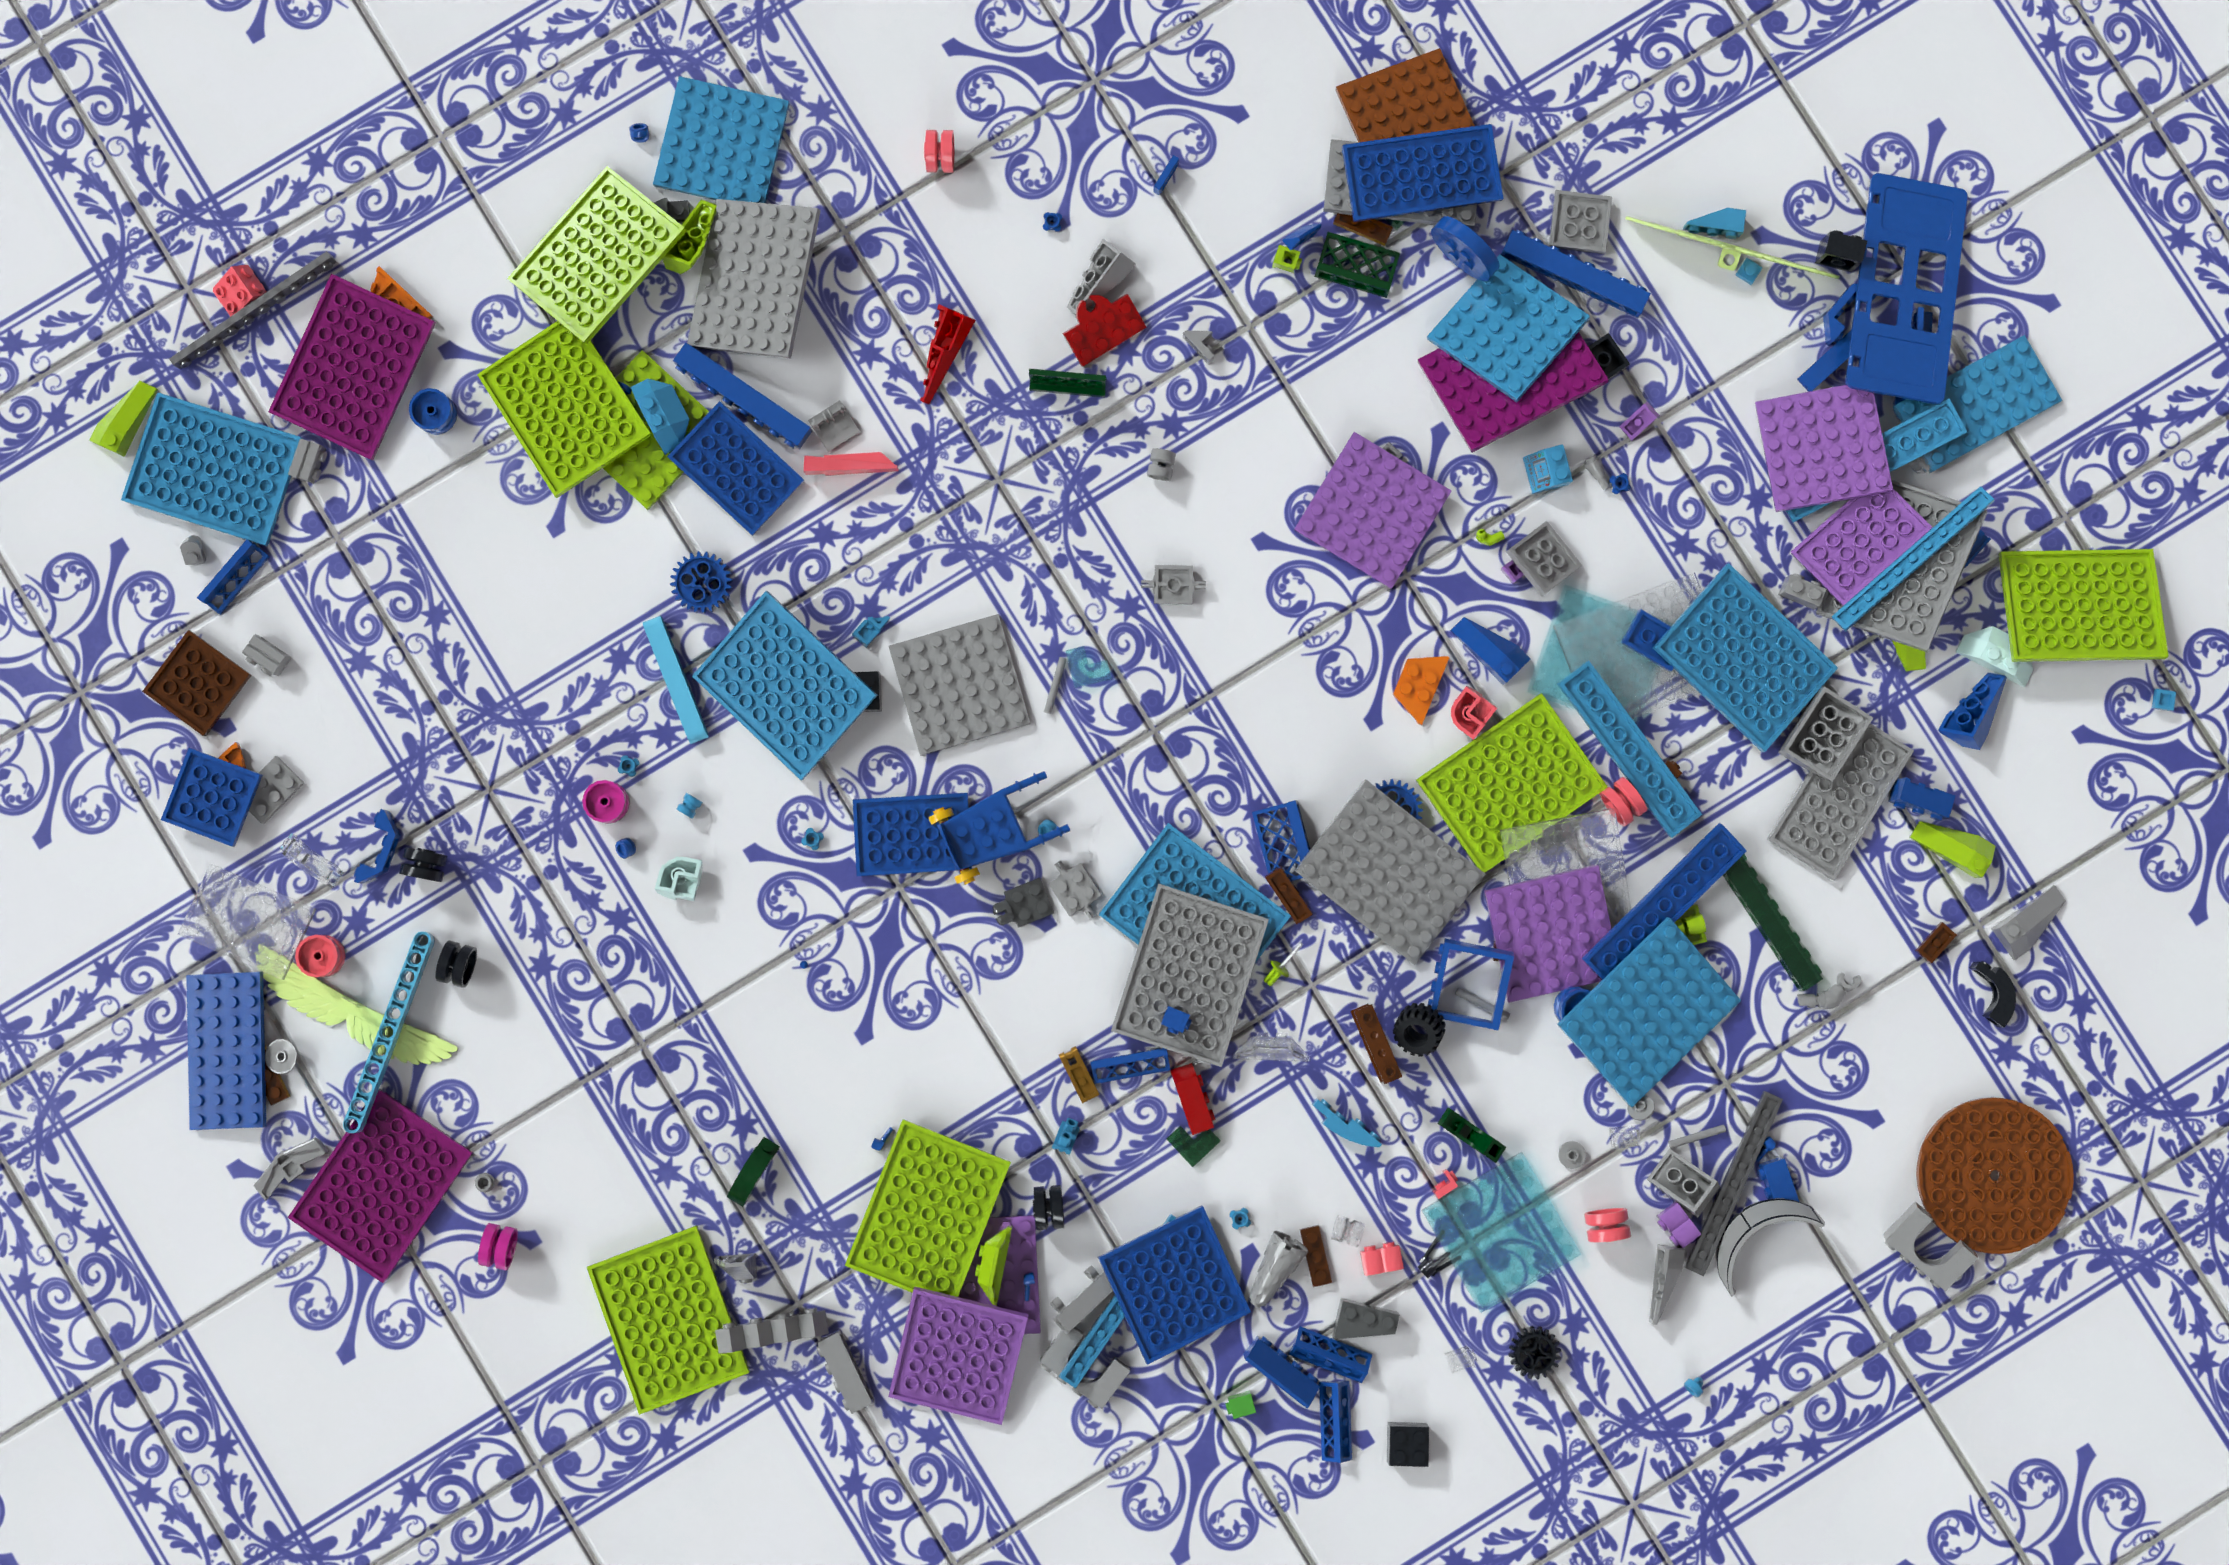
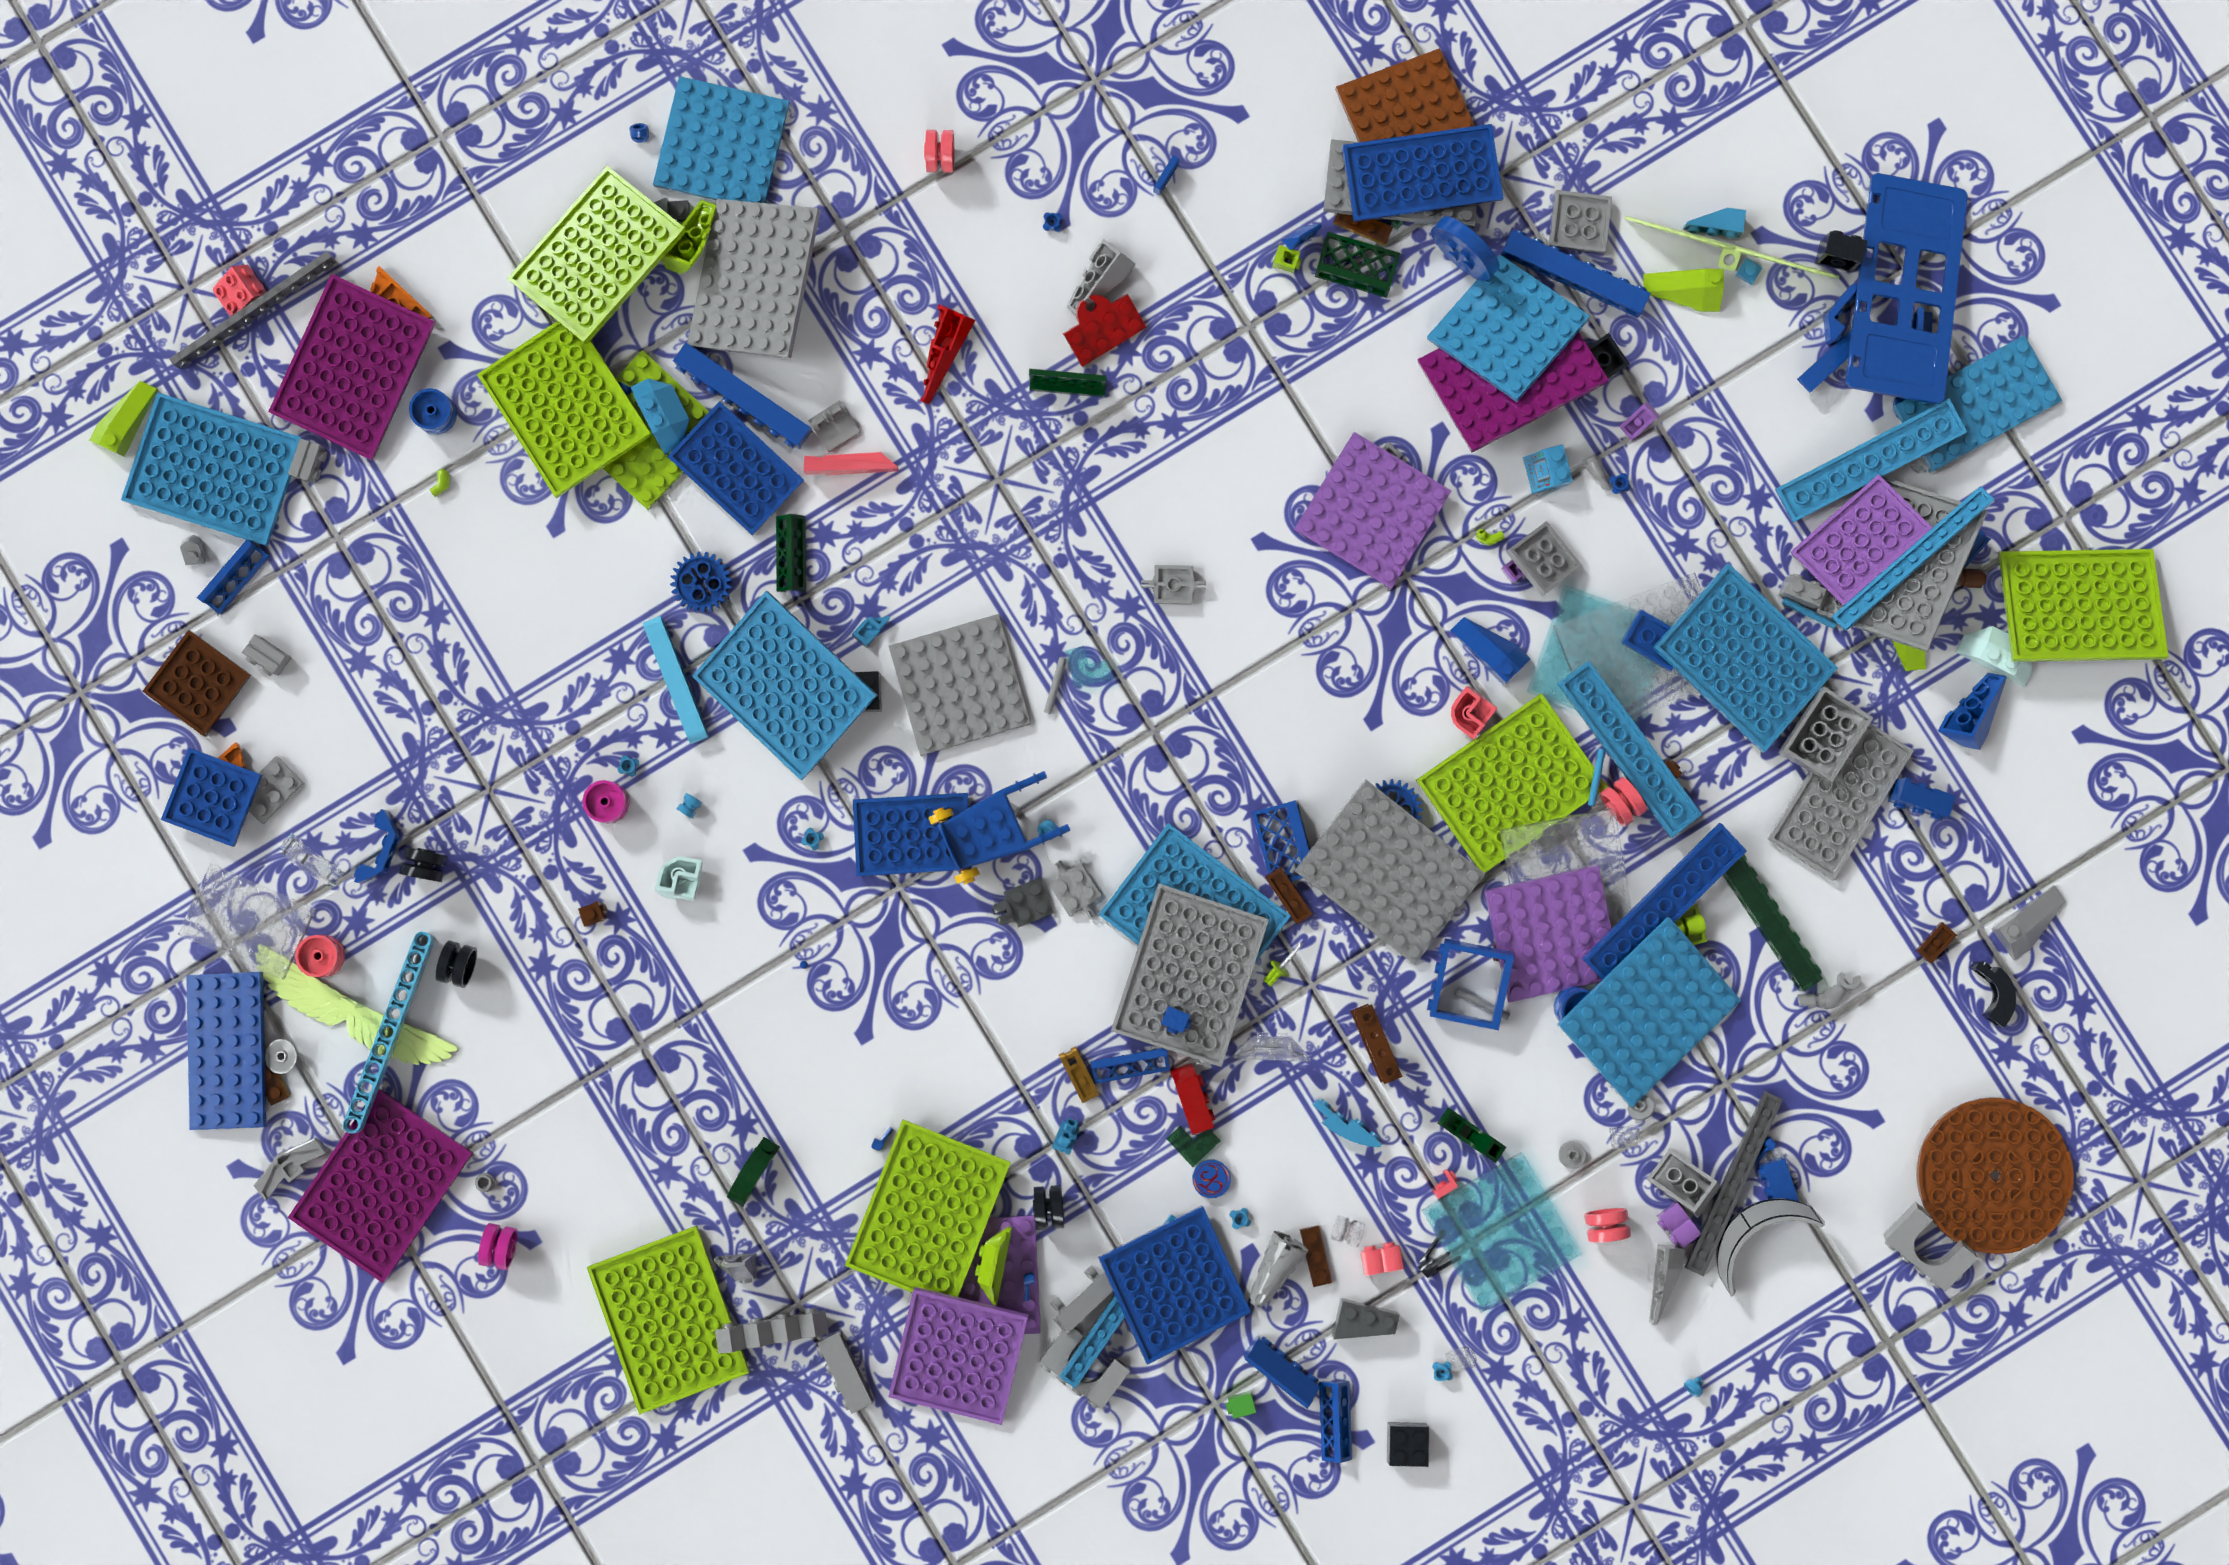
(443, 482): none -> lime arm
(593, 913): none -> reddish brown bracket
(625, 848): blue tile -> none
(793, 552): none -> dark green fence
(1163, 458): light grey wheel -> none
(1196, 340): light grey slope -> none
(1211, 1178): none -> blue tile
(1330, 1359): blue fence -> none
(1418, 684): orange wing -> none
(1424, 1017): black tyre -> none
(1438, 1375): none -> dark azure plate
(1535, 1344): black gear -> none
(1596, 777): none -> dark azure bar
(1690, 288): none -> lime wedge
(1697, 1136): light grey bar -> none
(1808, 612): none -> dark azure bar
(1823, 447): medium lavender plate -> none
(1961, 849): lime wedge -> none
(1972, 578): none -> reddish brown brick
(2163, 700): dark azure plate -> none

